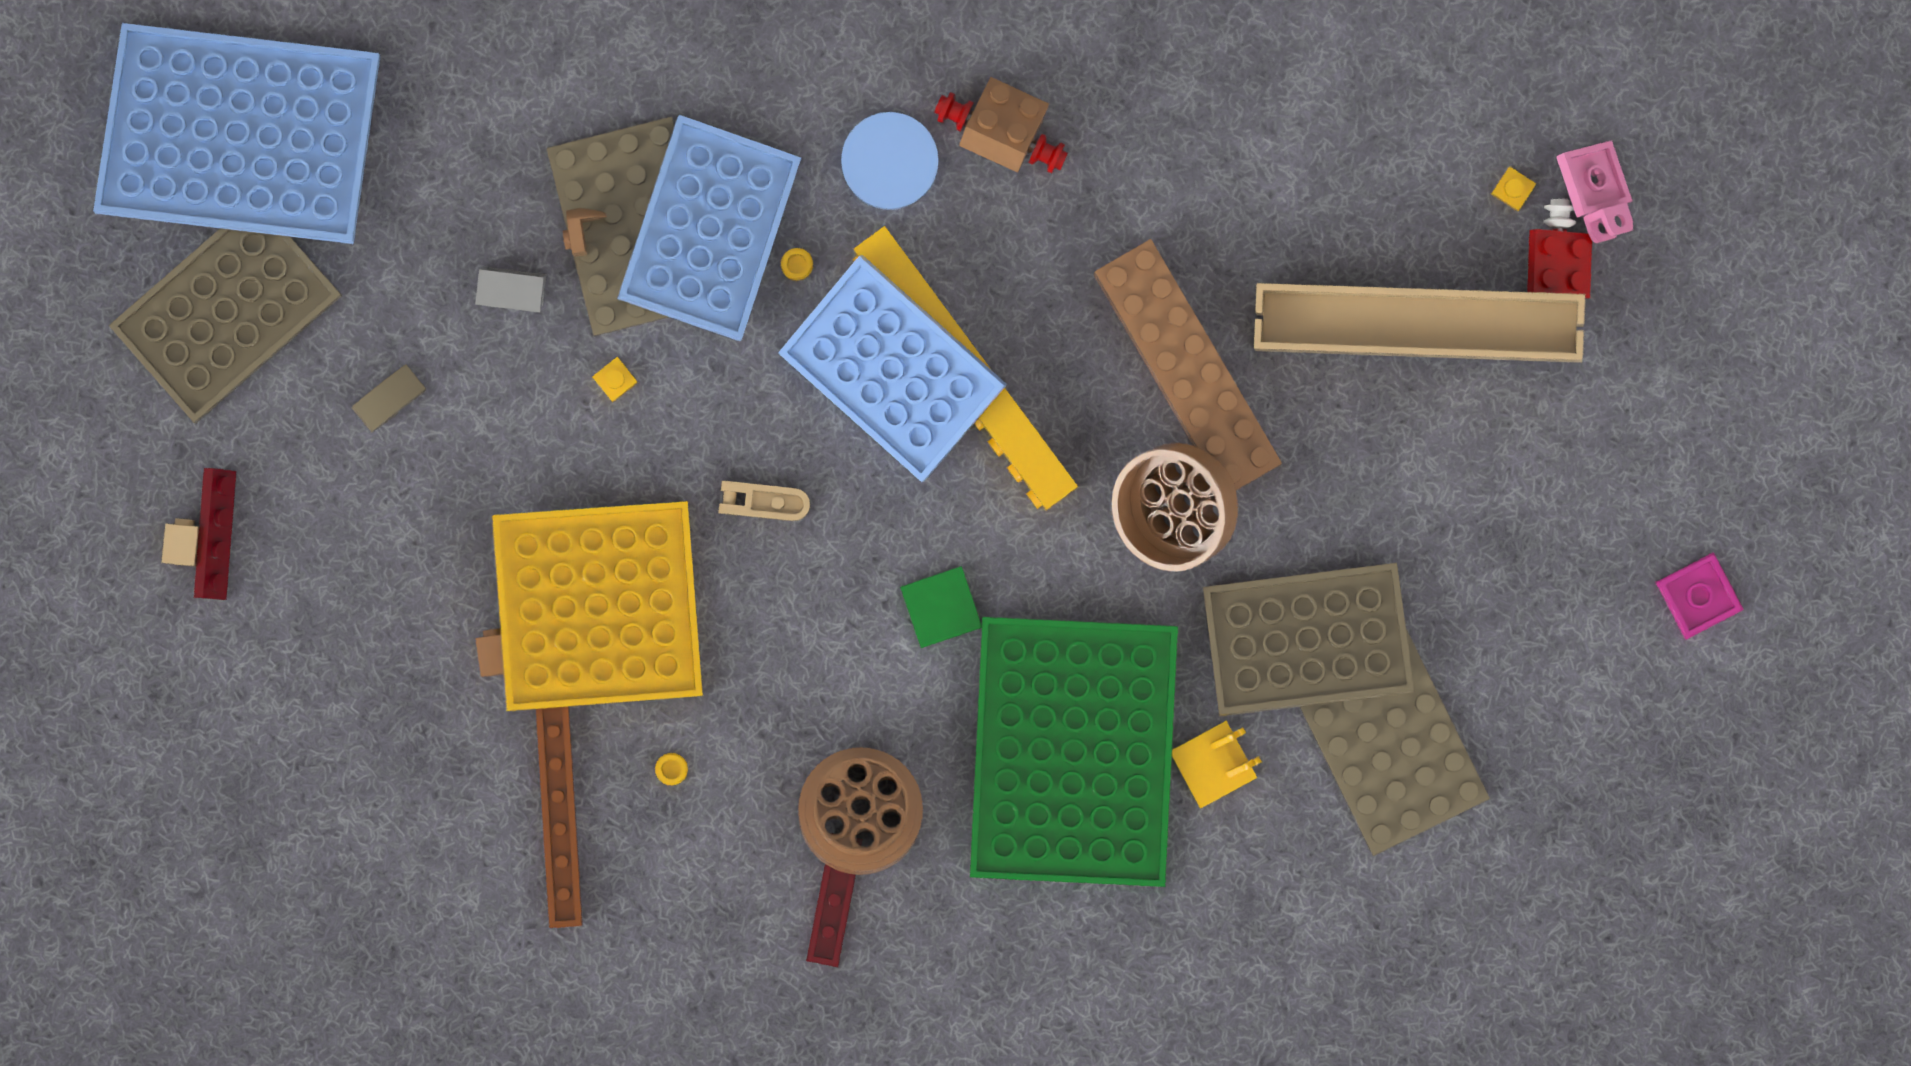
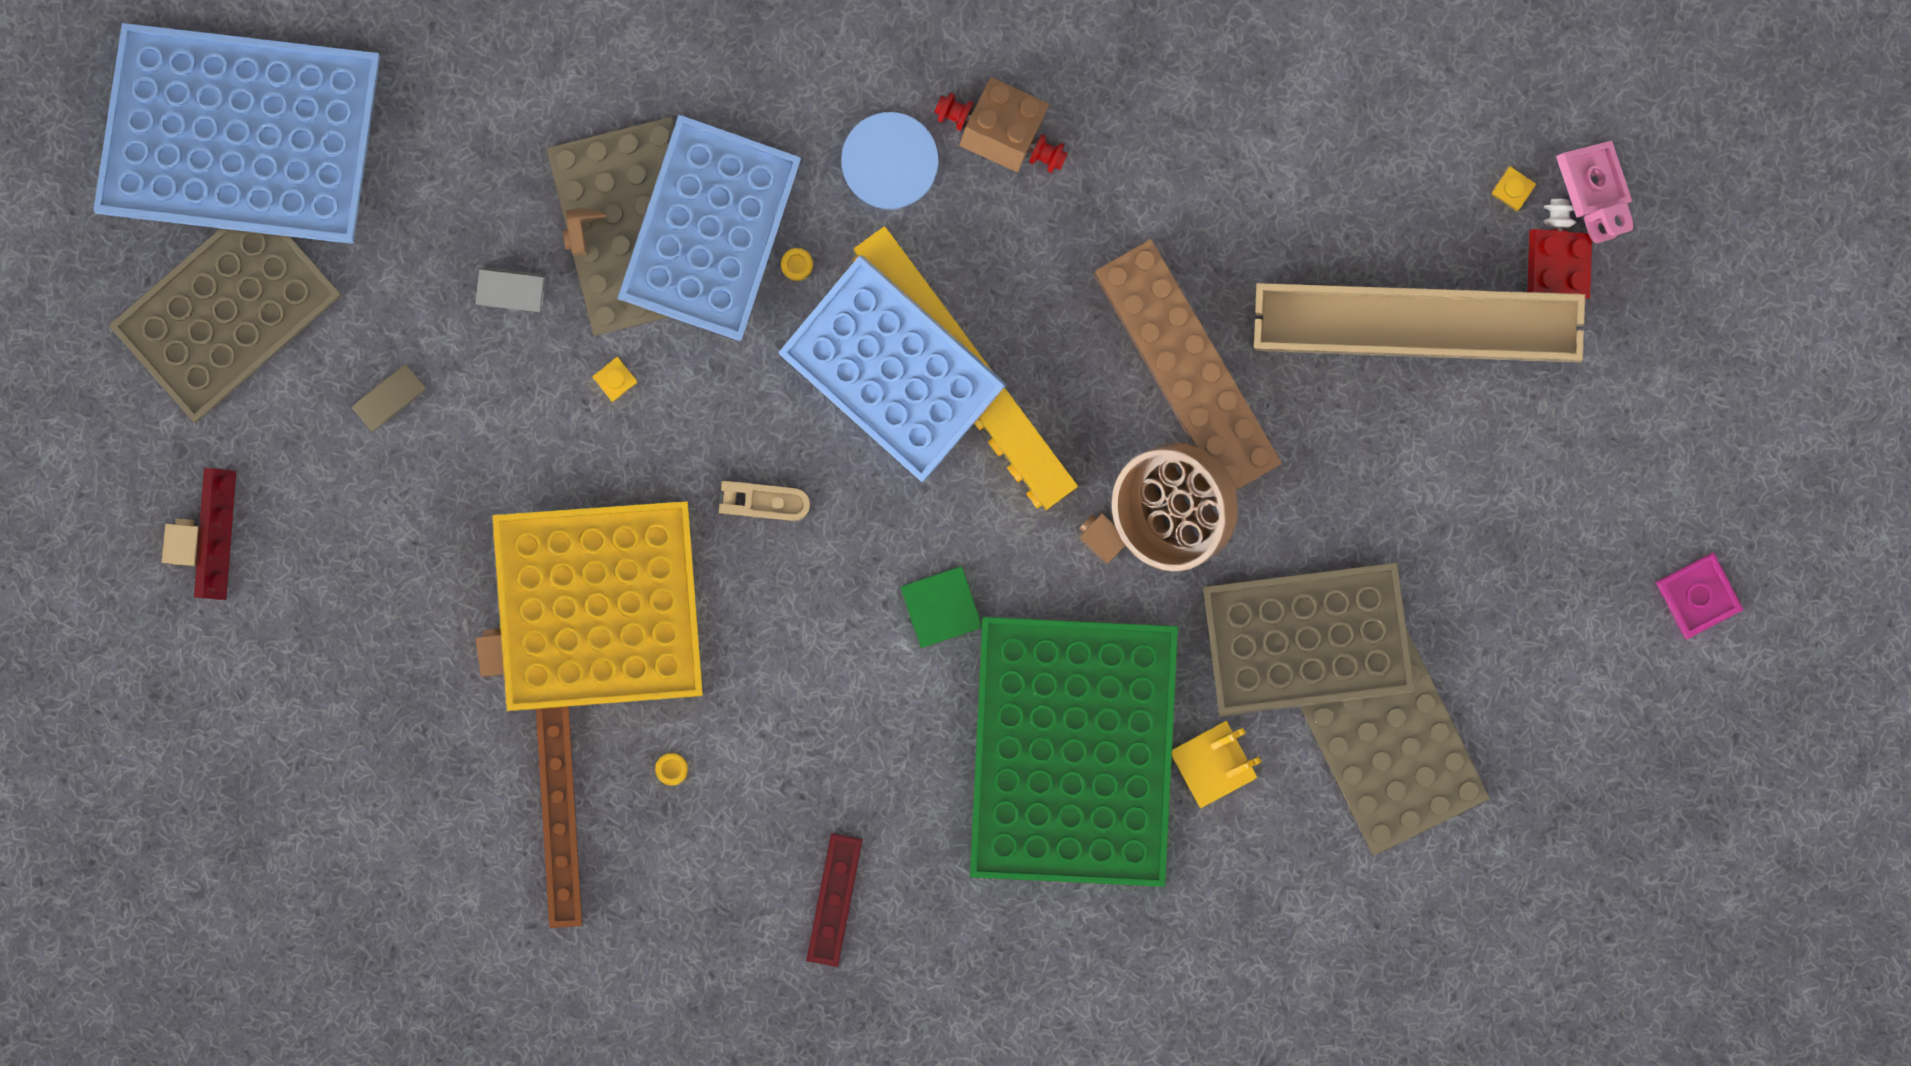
(841, 850): medium nougat wheel -> none
(1101, 537): none -> medium nougat brick

